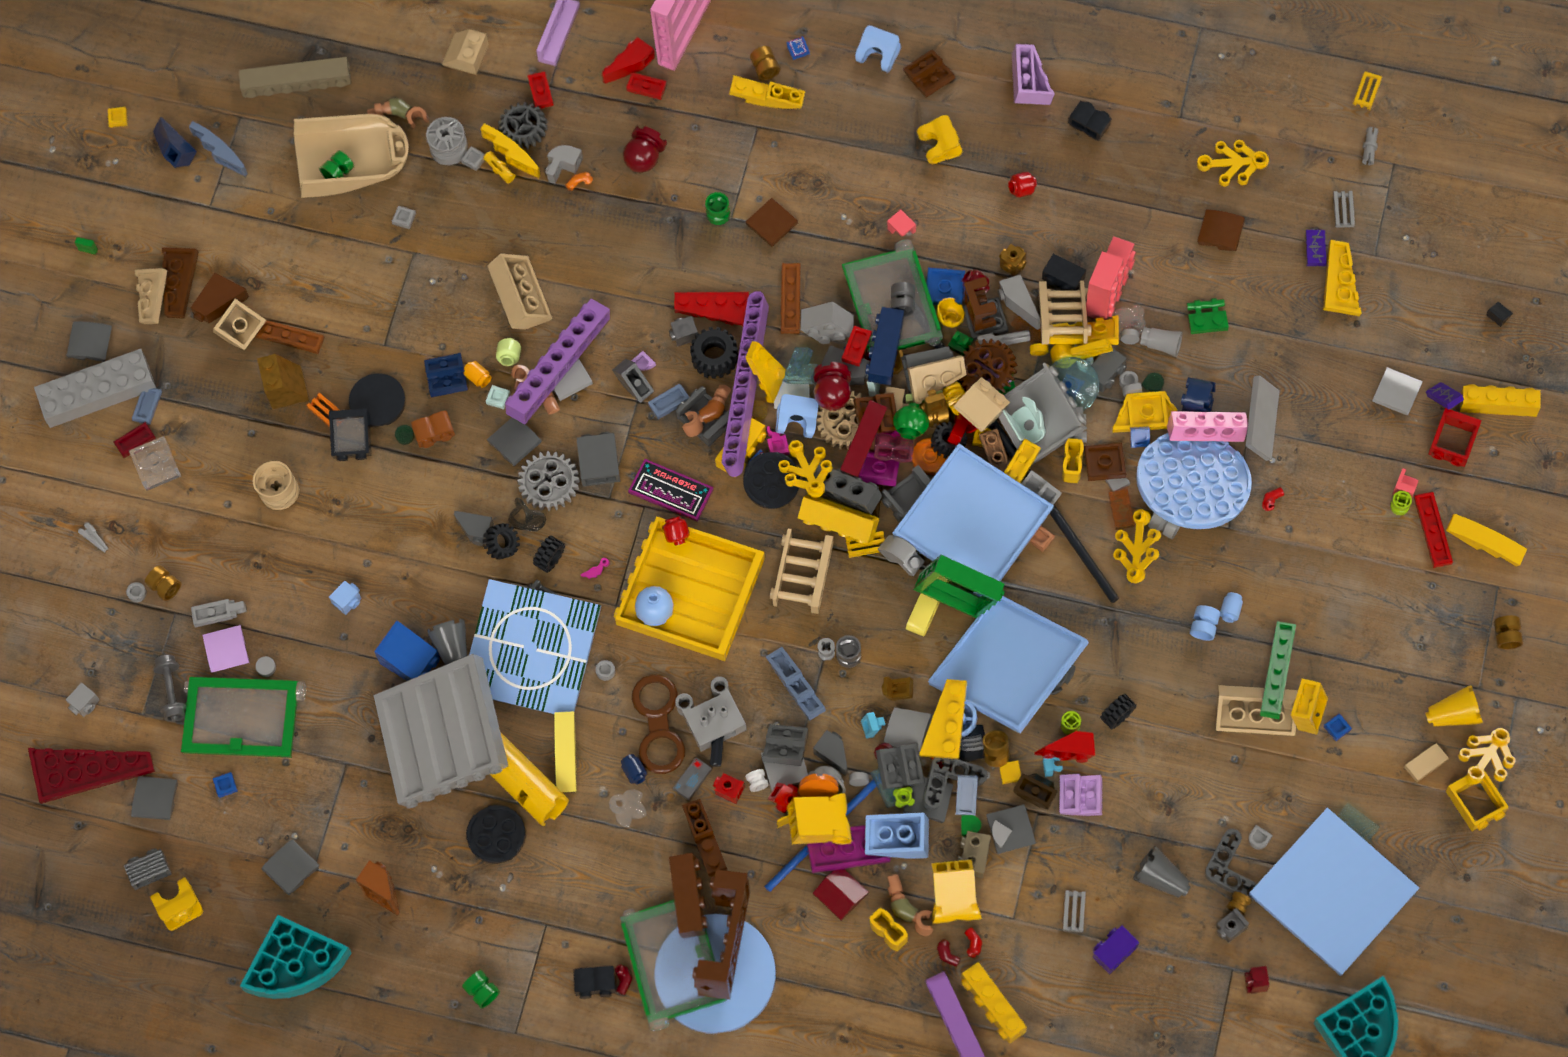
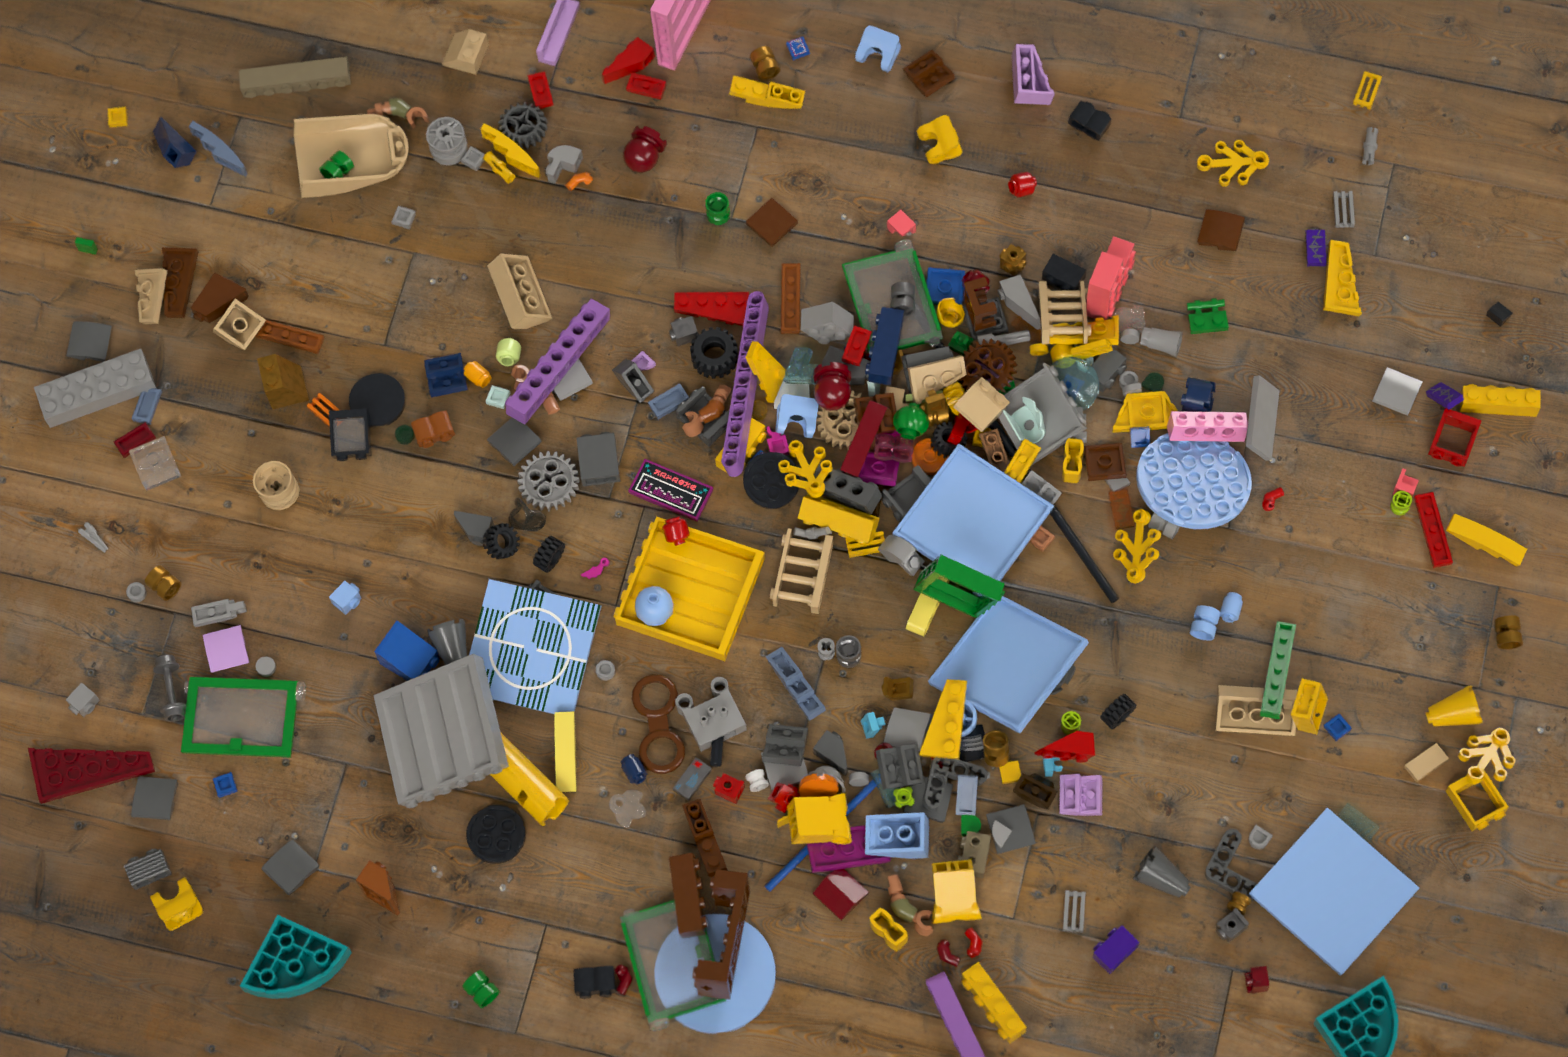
(812, 533): none -> light grey piece

